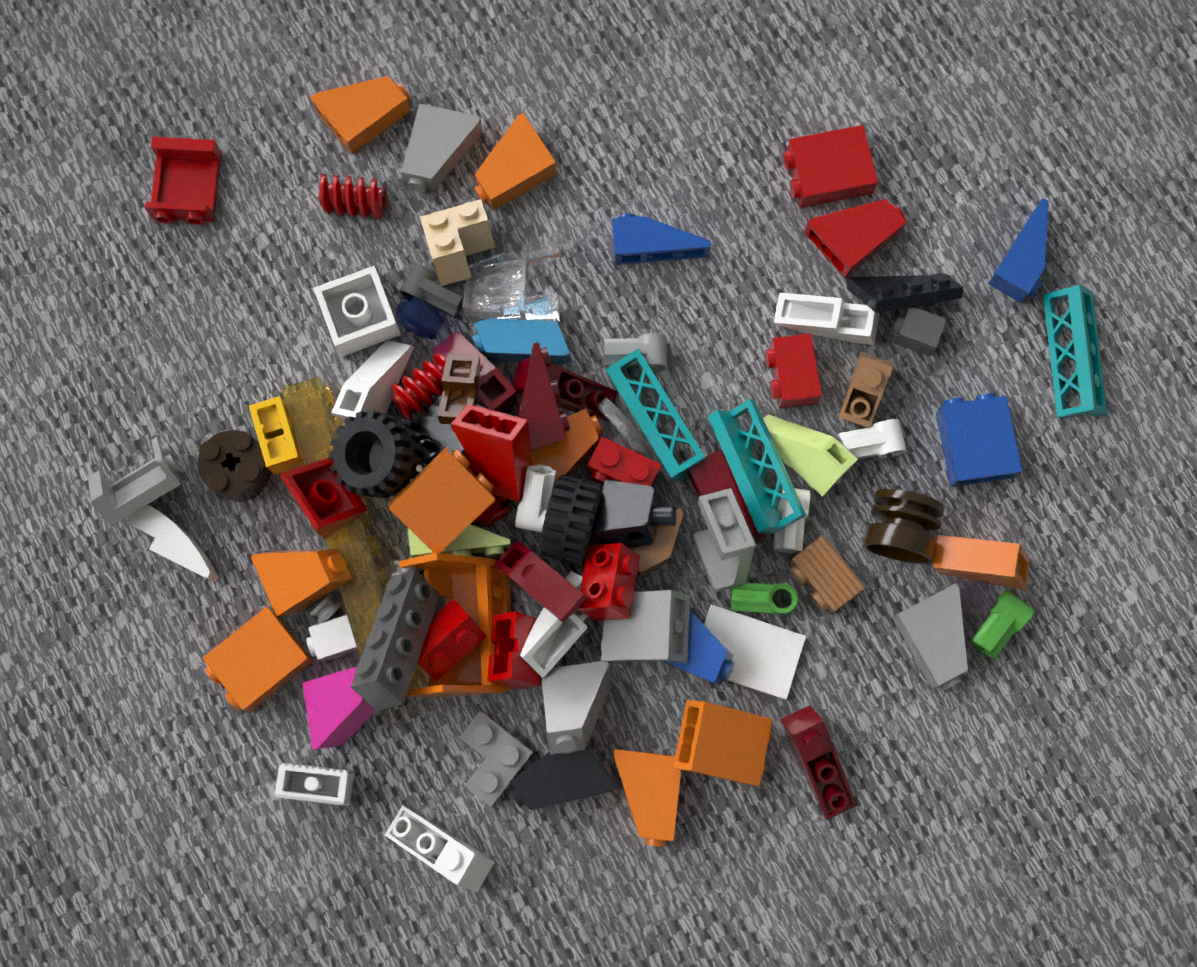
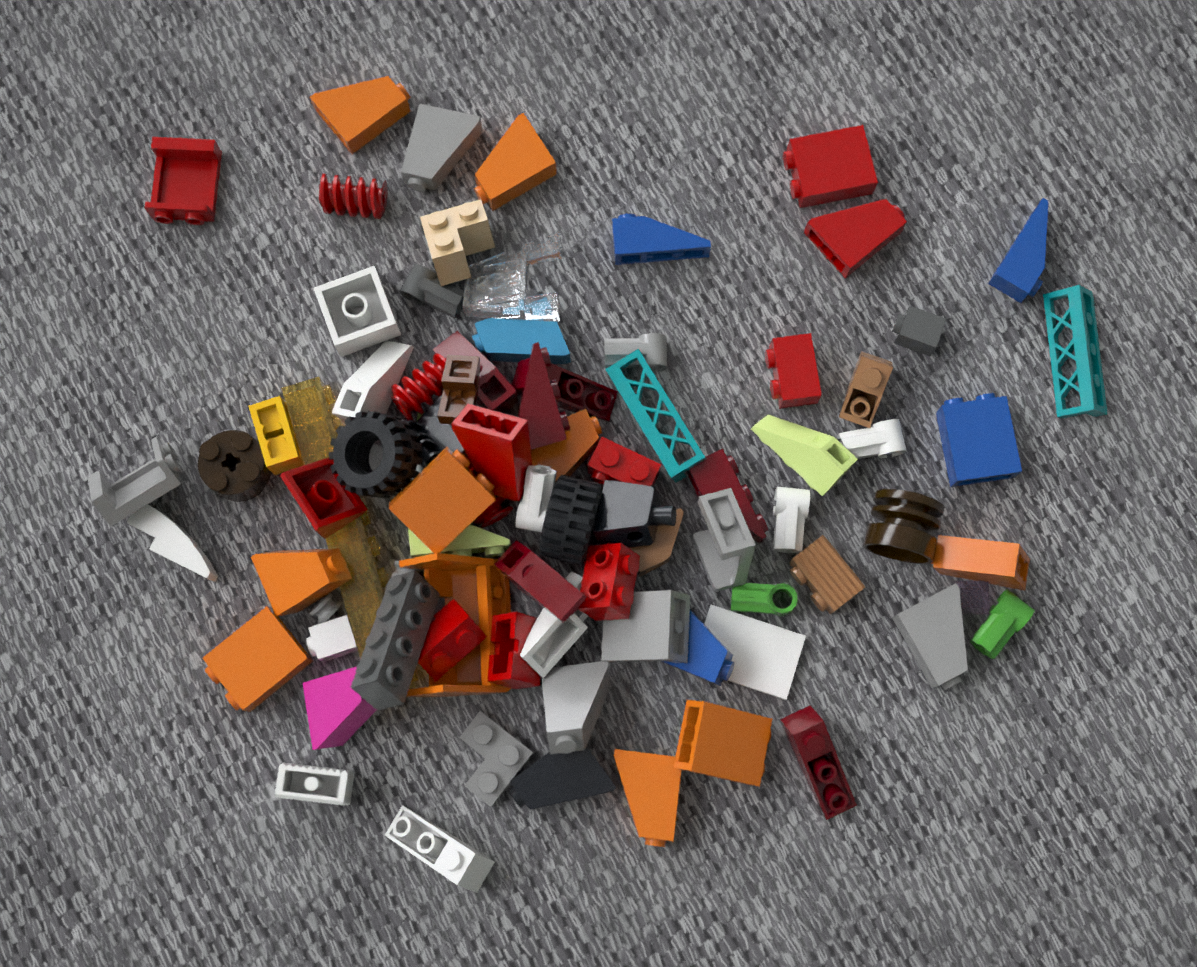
(419, 317): clear blue brick -> none
(623, 425): clear tile -> none
(746, 470): teal fence -> none
(827, 317): white slope -> none
(901, 292): black wing -> none

